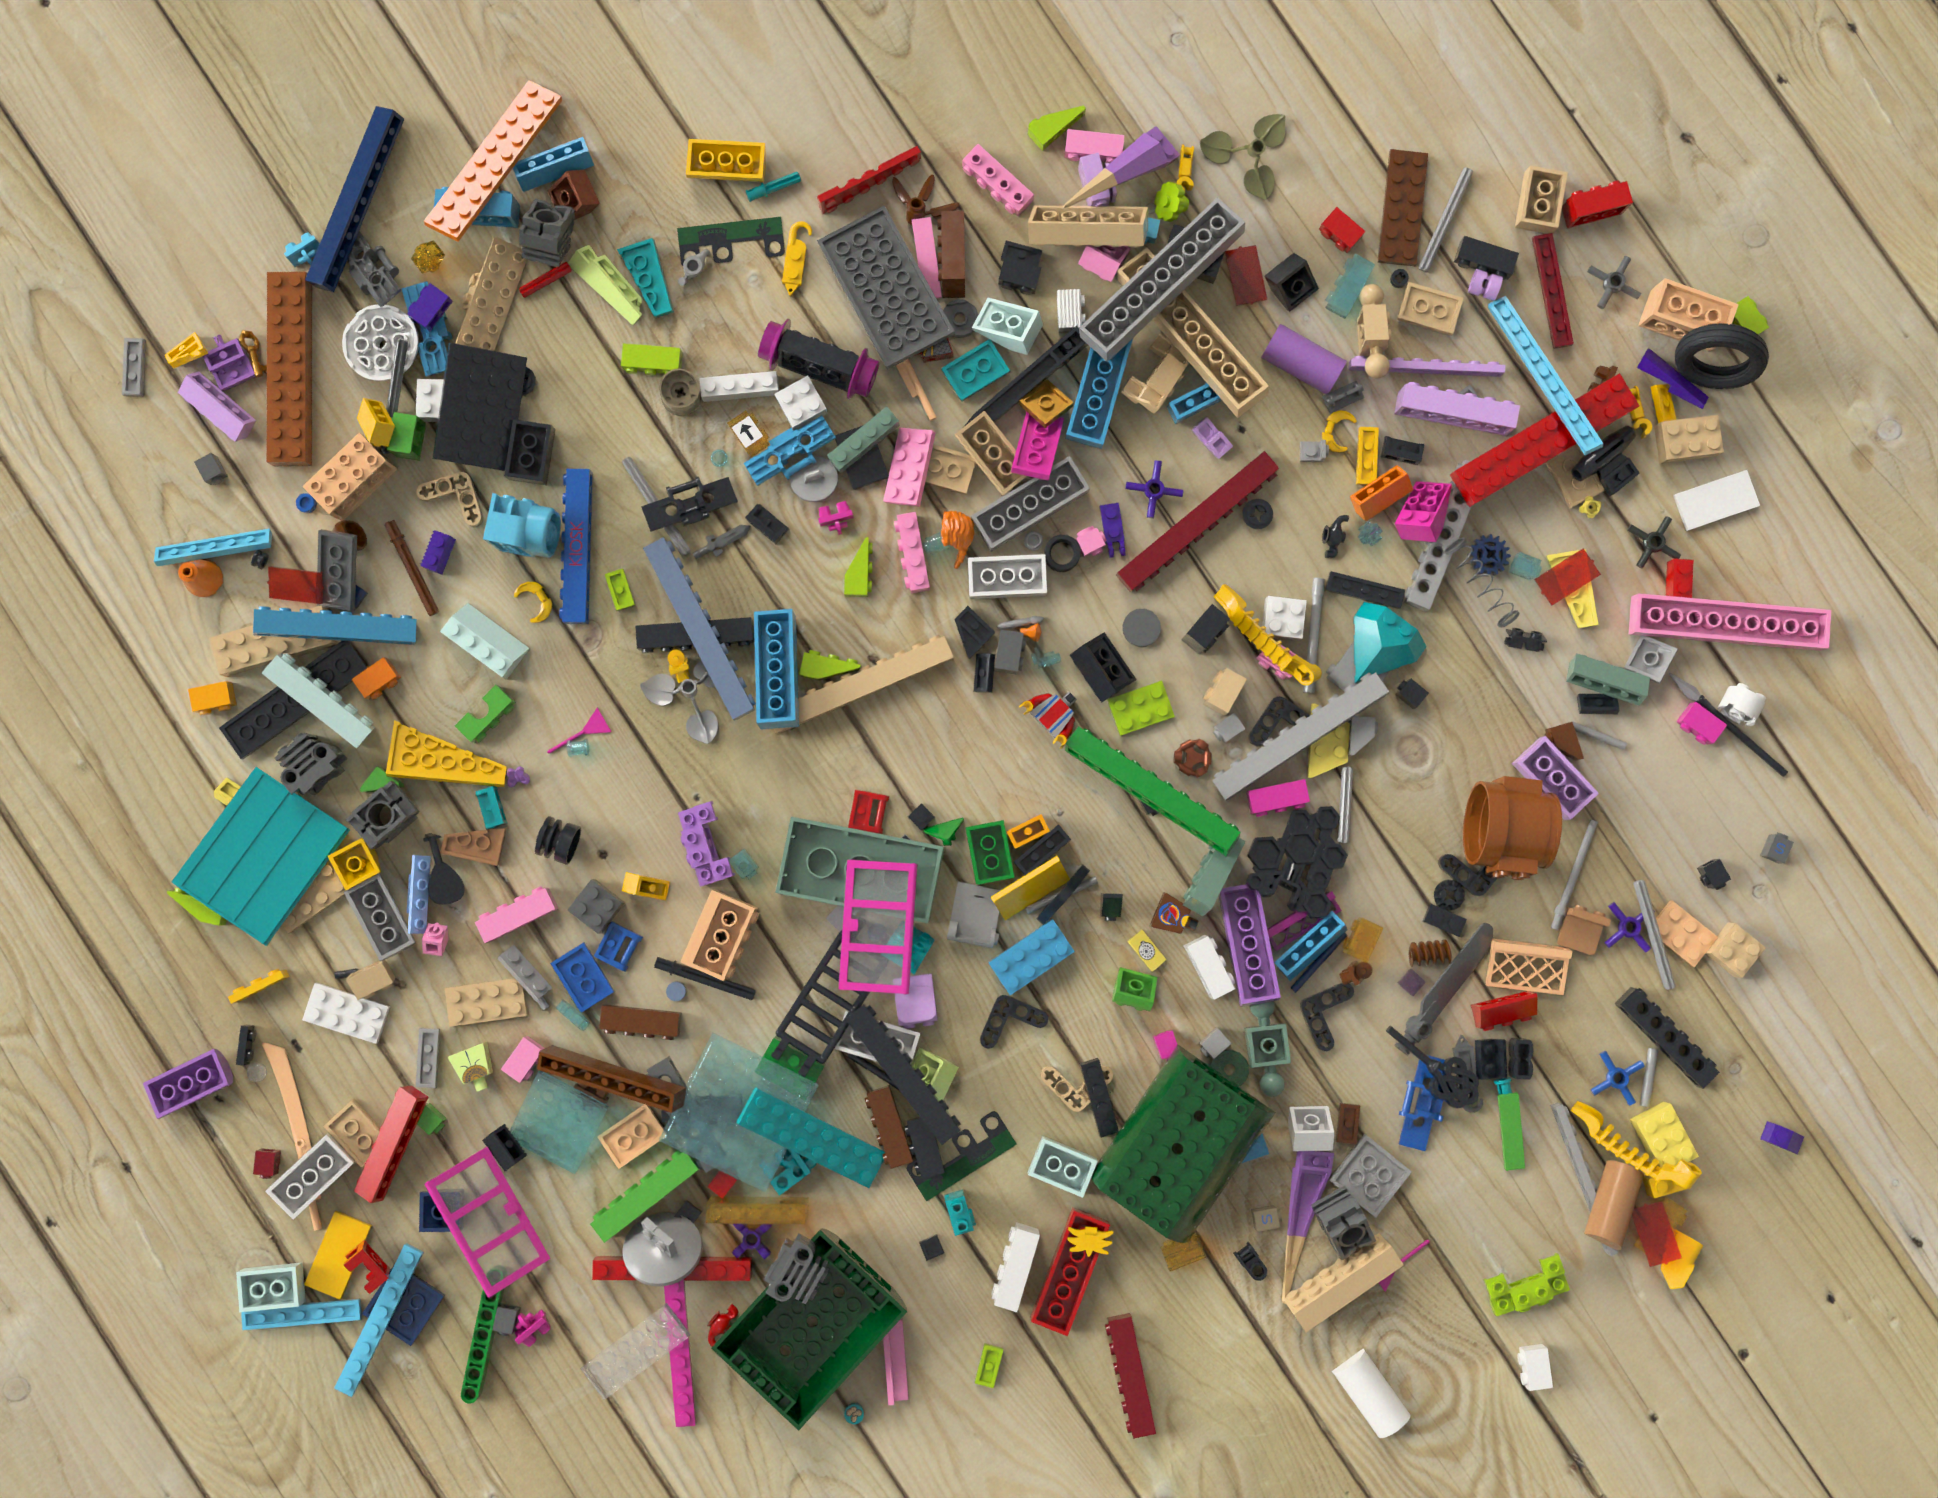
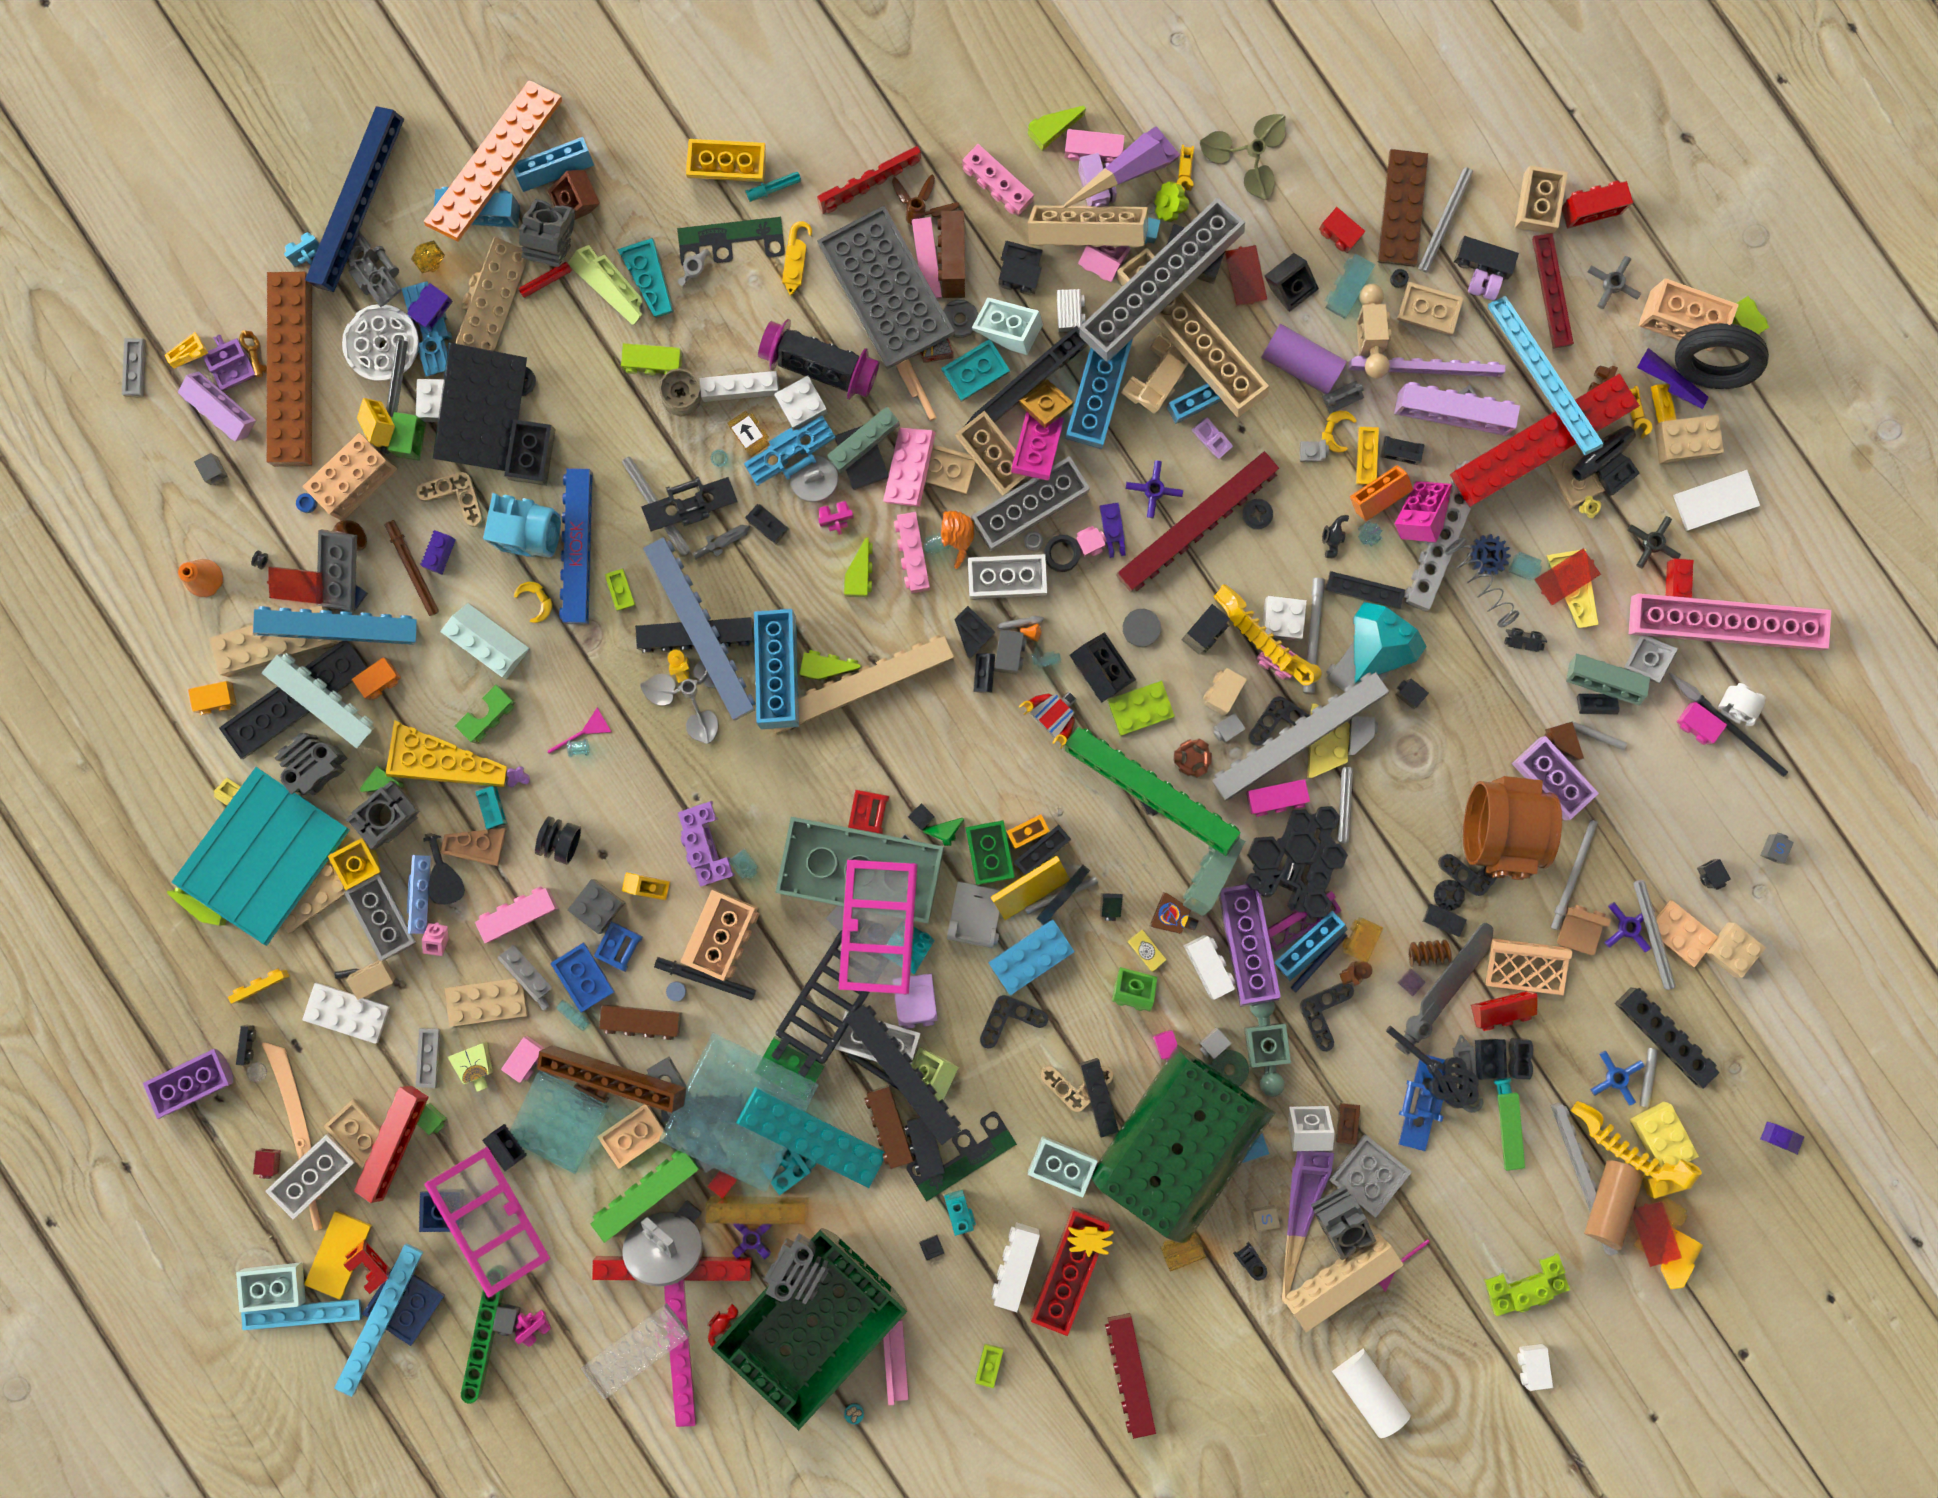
(213, 547): medium azure plate -> none

